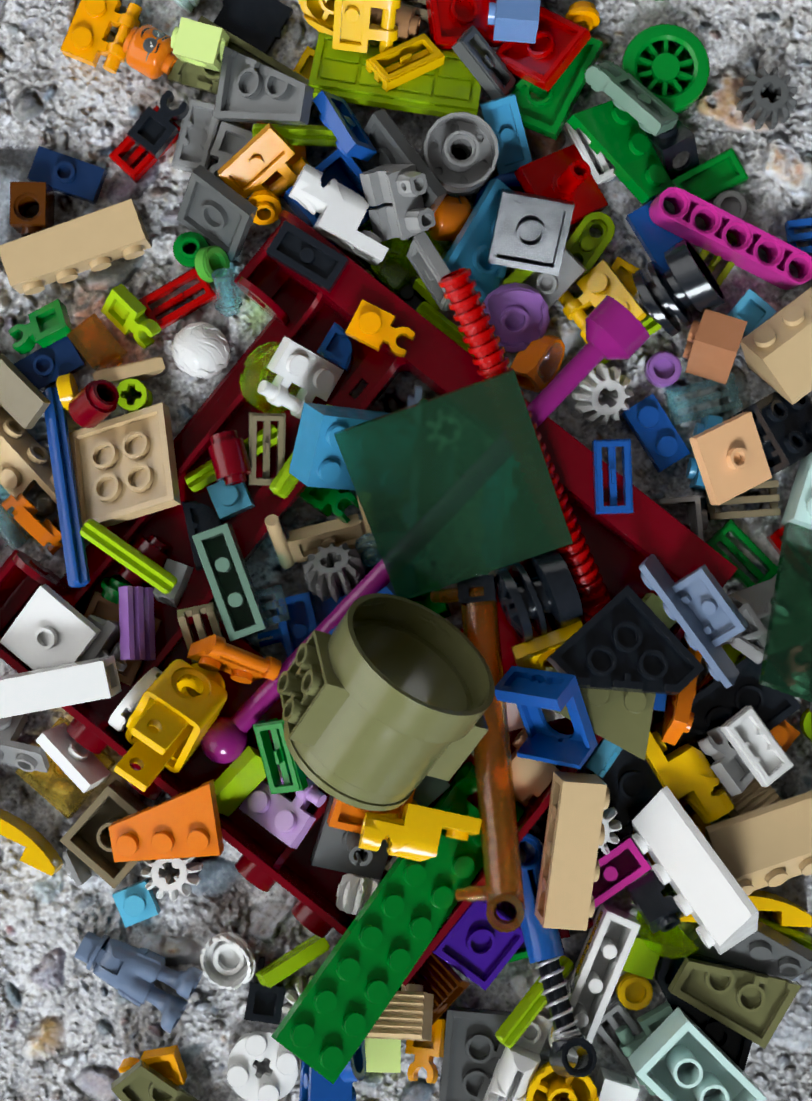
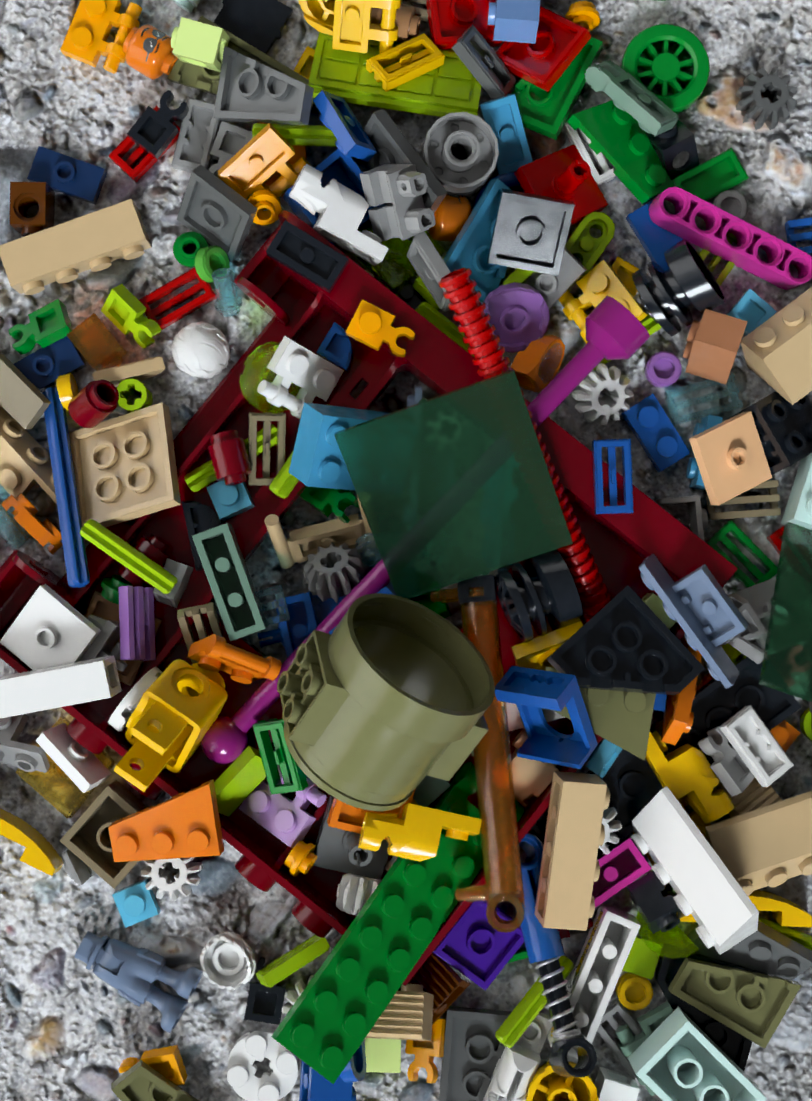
(301, 858): none -> light orange plate

